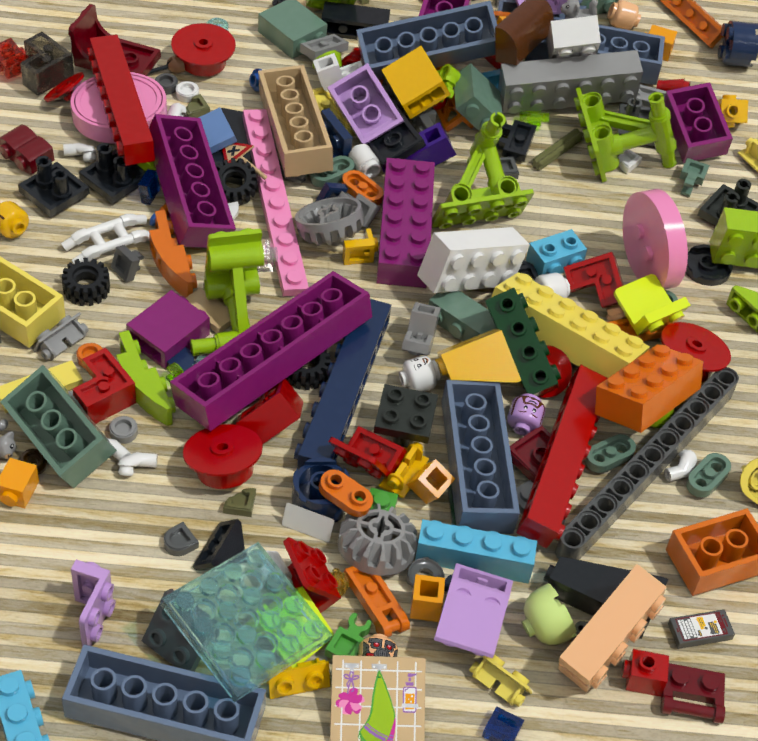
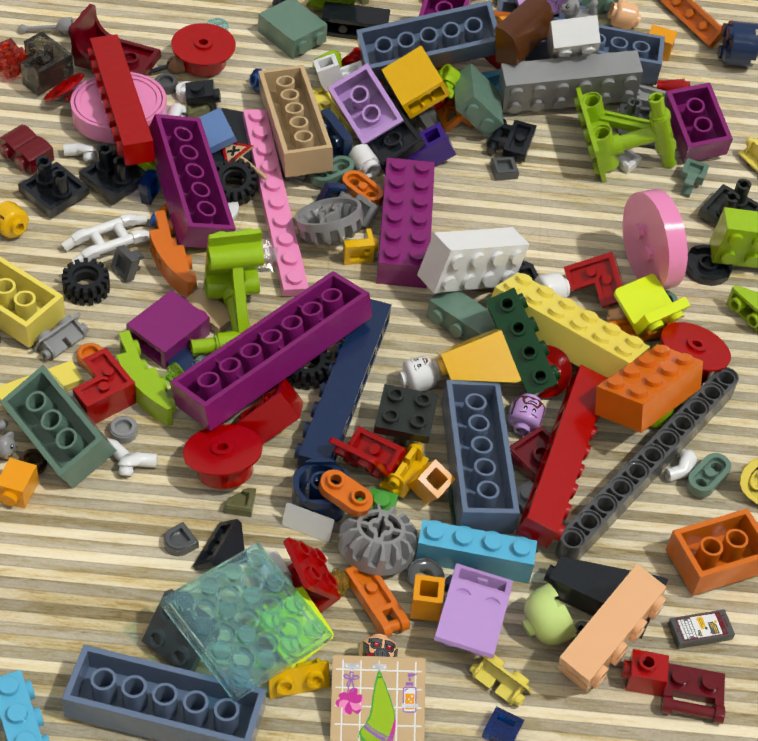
(62, 26): none -> light grey hinge
(94, 588): lavender bracket -> none
(202, 92): none -> black bracket
(322, 45): light grey plate -> none
(347, 641): bright green plate -> none
(421, 329): light grey brick -> none
(488, 203): lime plate -> none
(534, 117): clear neon green plate -> none
(556, 252): medium azure brick -> none
(557, 149): olive axle -> none
(608, 454): sand green plate -> none
(734, 110): yellow brick -> none

